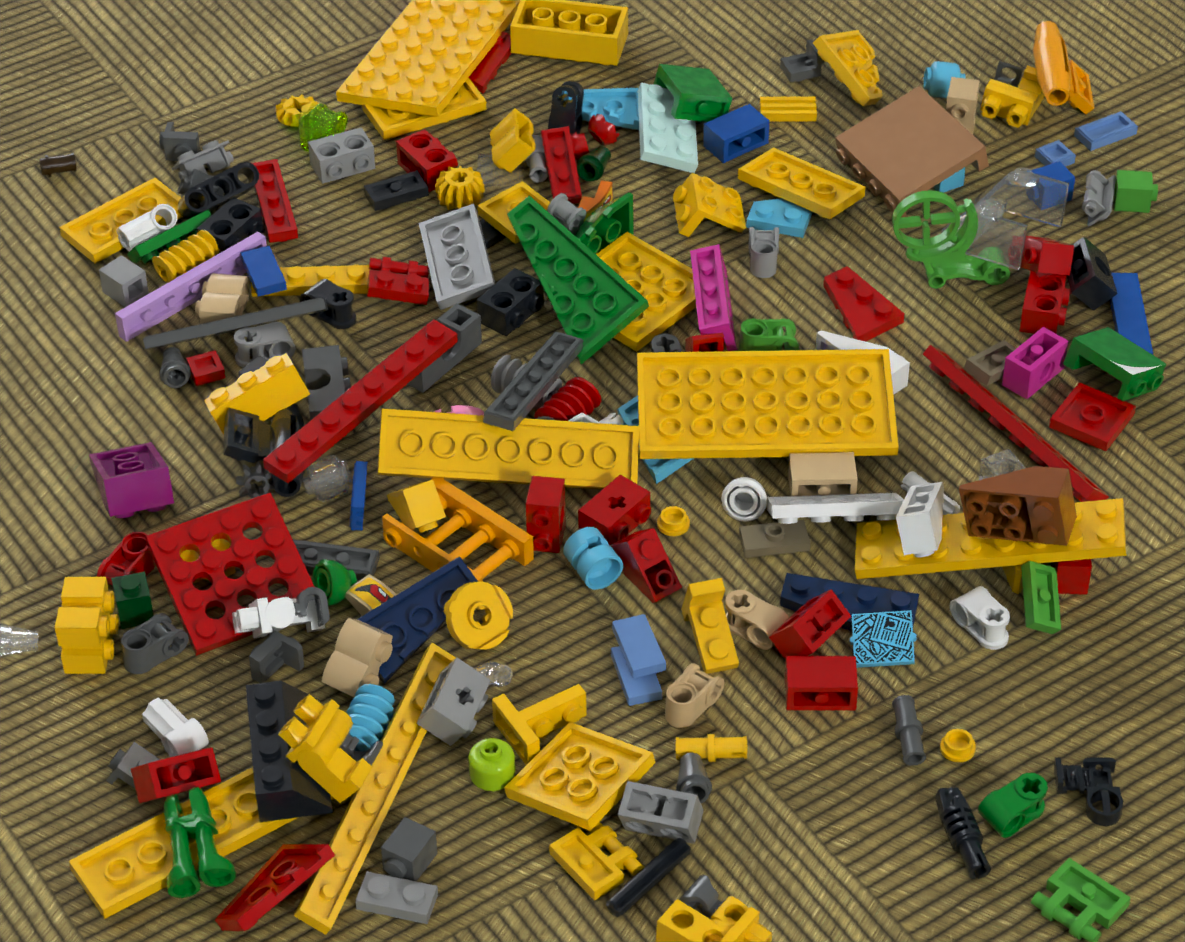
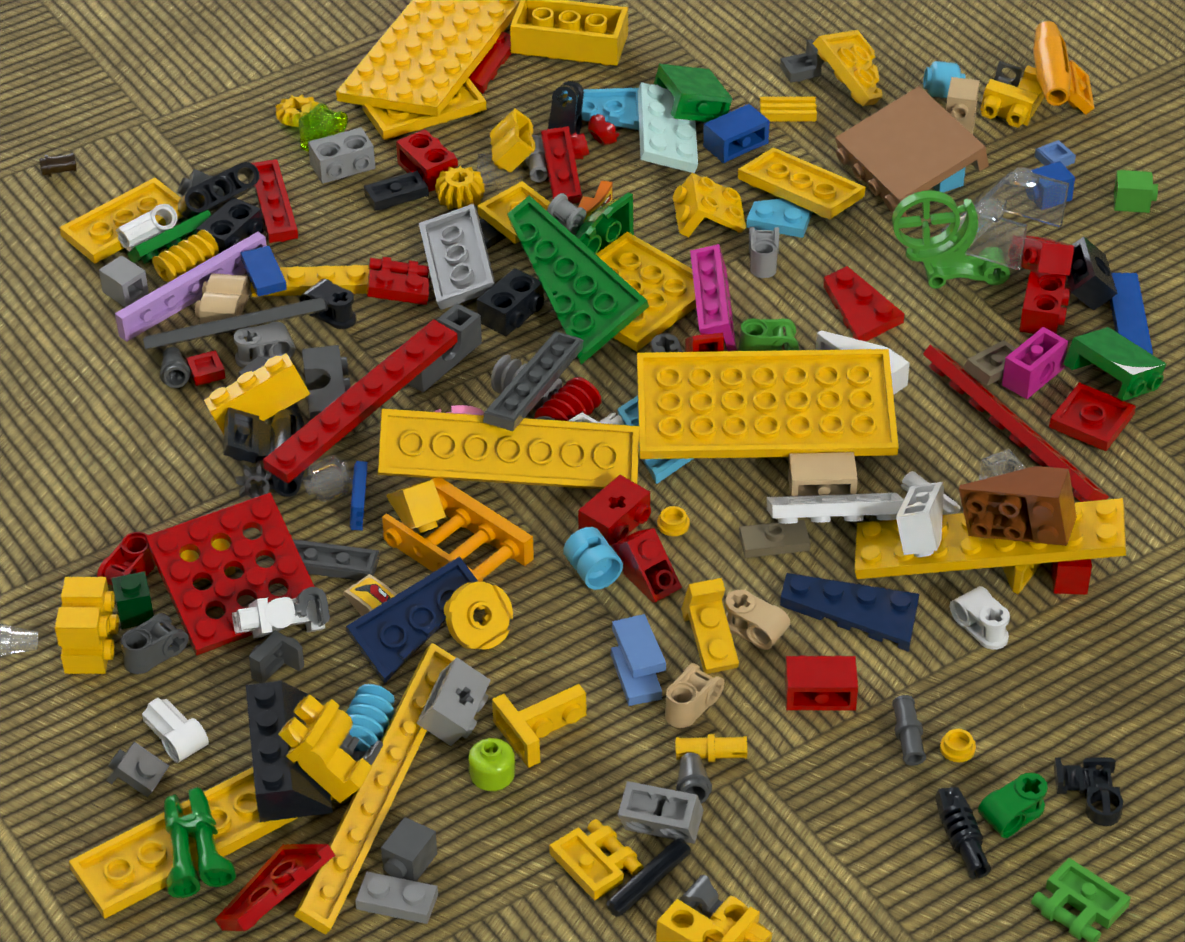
(132, 480): magenta slope -> none
(175, 775): red brick -> none
(178, 143): dark grey bracket -> none
(212, 155): light grey hinge -> none
(333, 579): green brick -> none
(357, 657): tan brick -> none
(498, 673): clear arm -> none
(546, 513): red brick -> none
(579, 775): yellow plate -> none
(592, 165): dark green cone -> none
(744, 499): white brick -> none
(810, 625): red brick -> none
(883, 639): medium azure piece -> none
(1041, 597): bright green plate -> none
(1098, 196): light grey hinge -> none
(1105, 131): medium blue tile -> none

